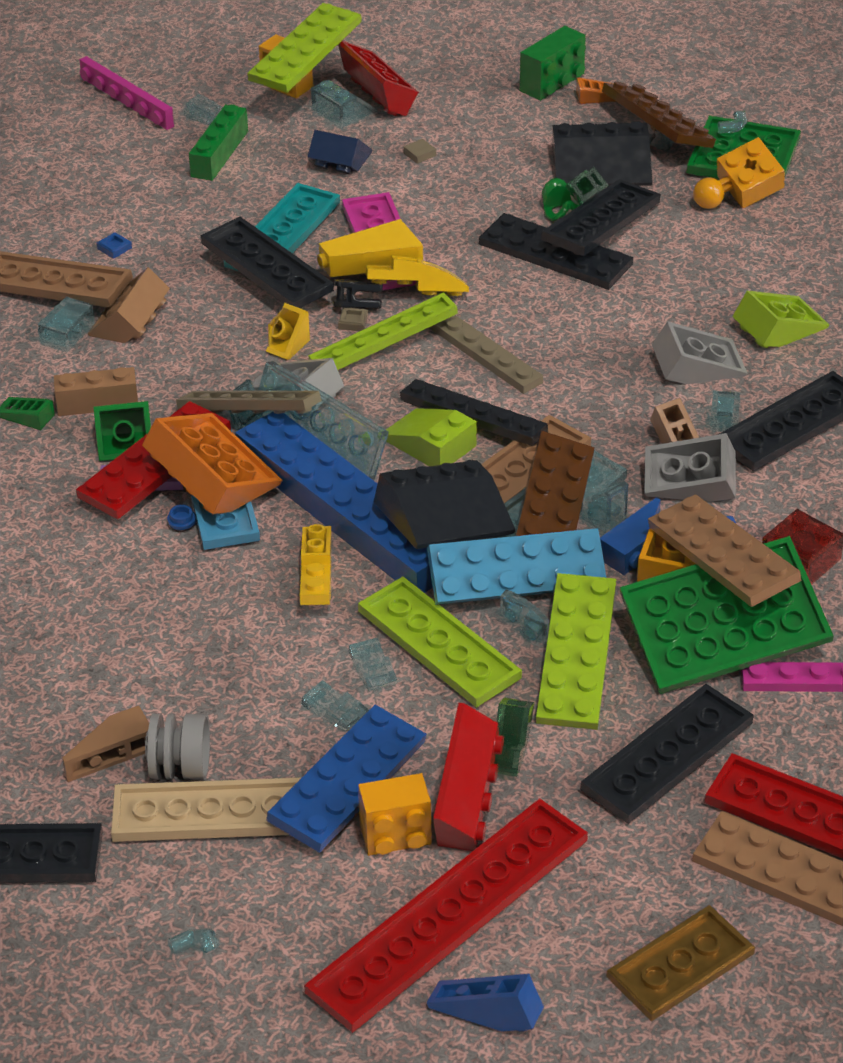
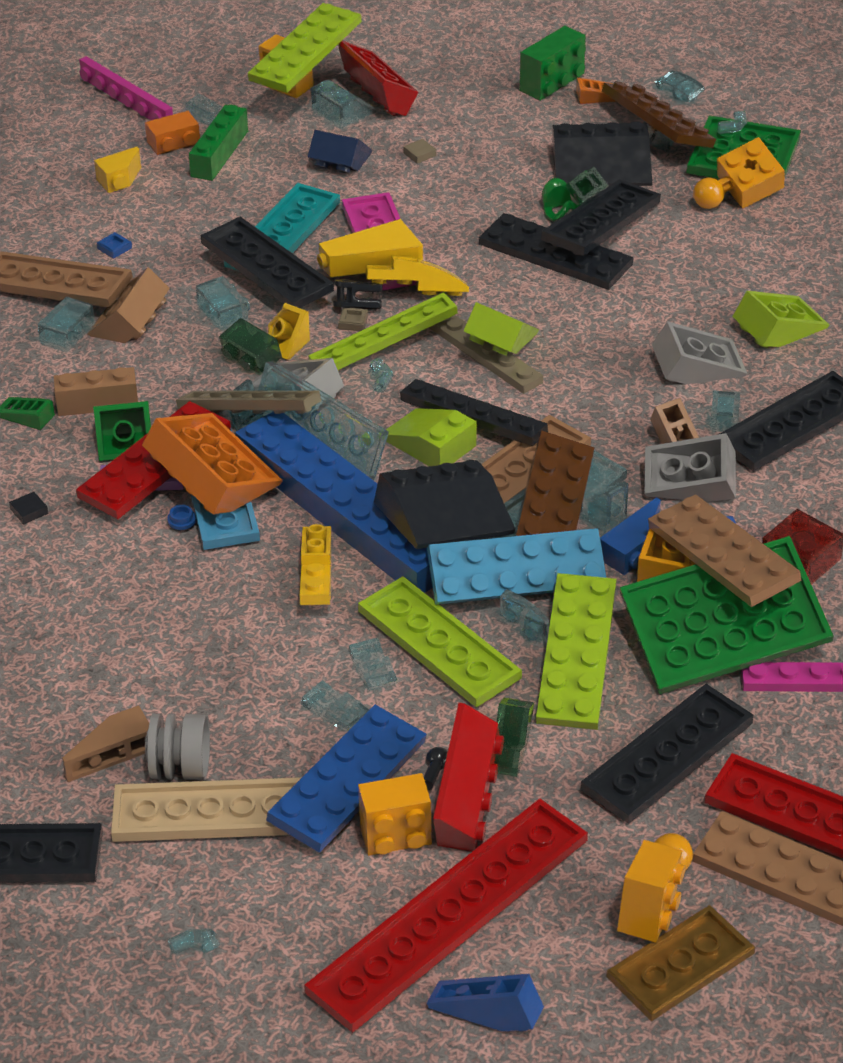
(28, 507): none -> black tile
(118, 169): none -> yellow slope
(172, 132): none -> orange brick
(221, 302): none -> clear light blue brick
(249, 346): none -> clear green brick
(382, 374): none -> clear light blue arm
(436, 761): none -> black bar
(498, 329): none -> lime slope
(652, 884): none -> light orange brick
(680, 85): none -> clear light blue slope

